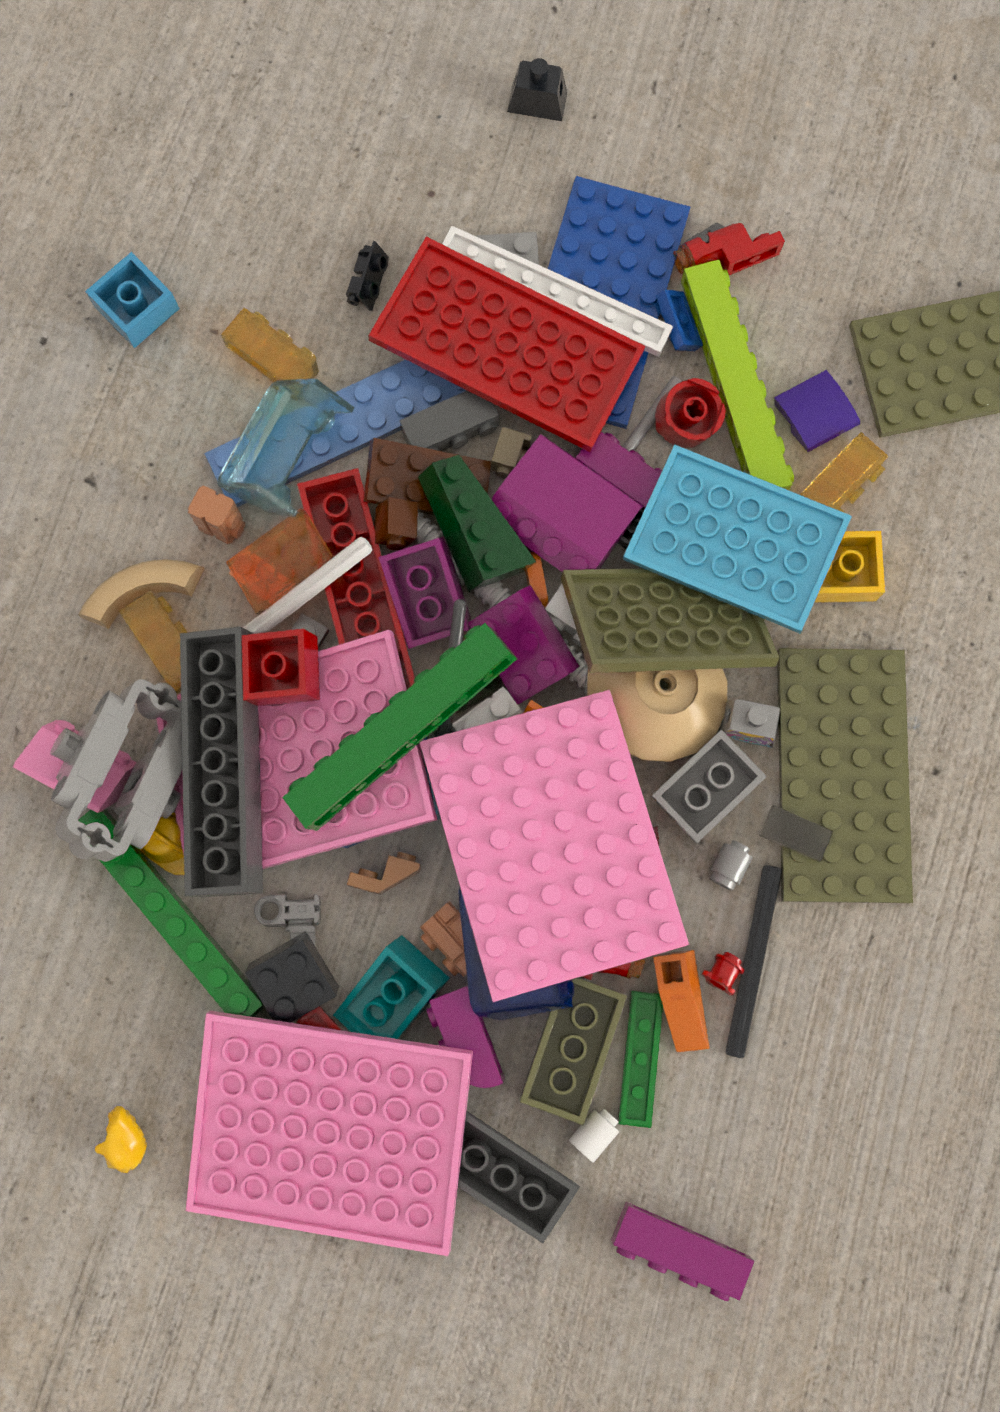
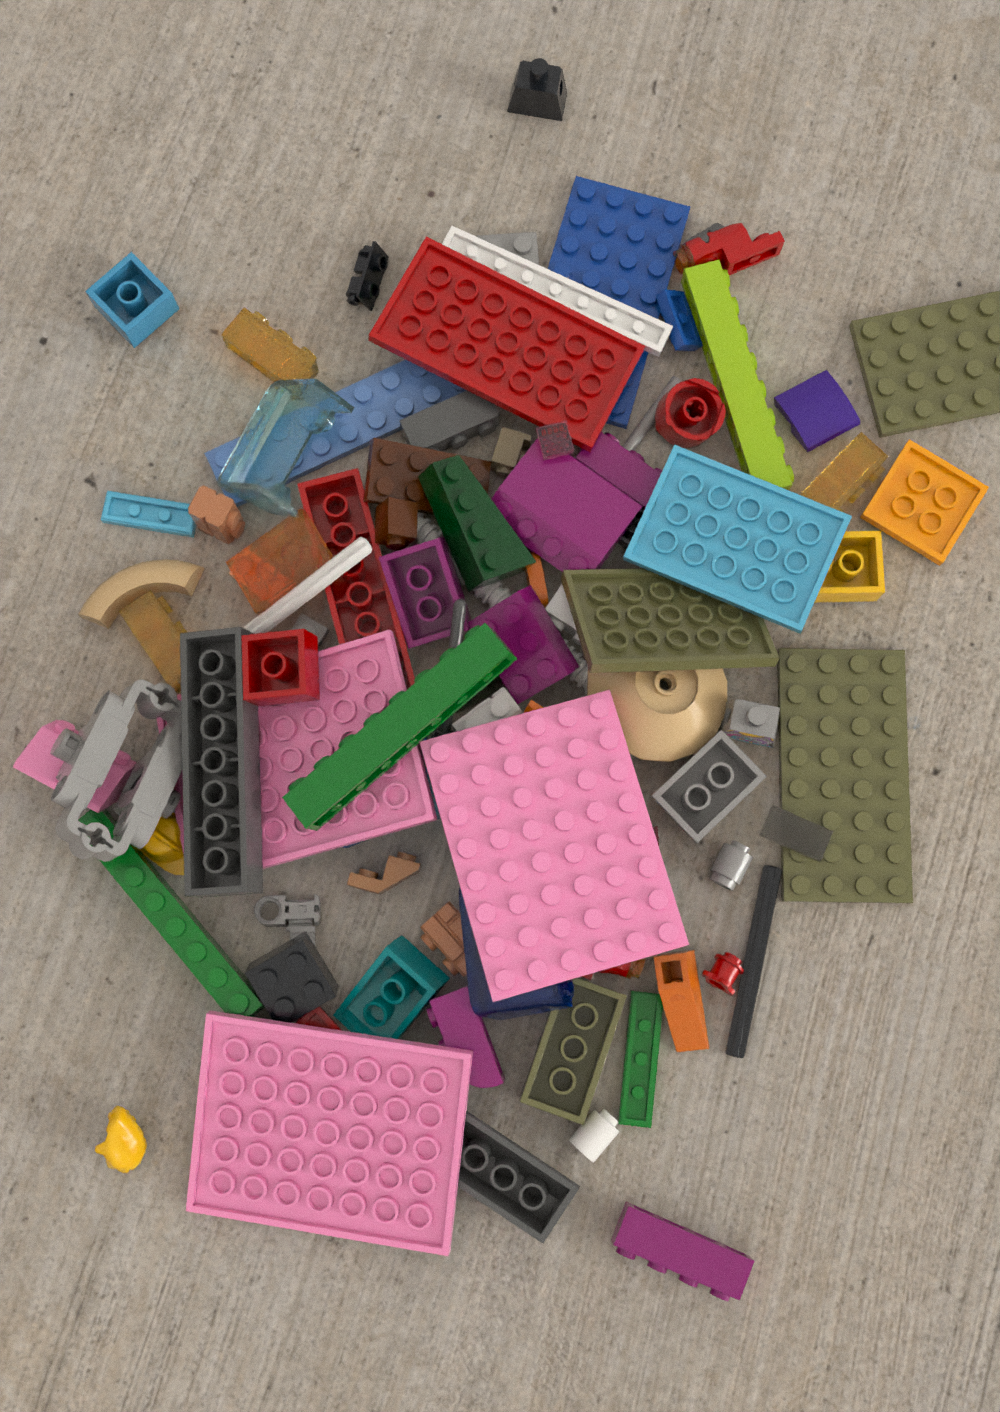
(148, 514): none -> medium azure tile
(554, 440): none -> tile
(924, 502): none -> light orange plate

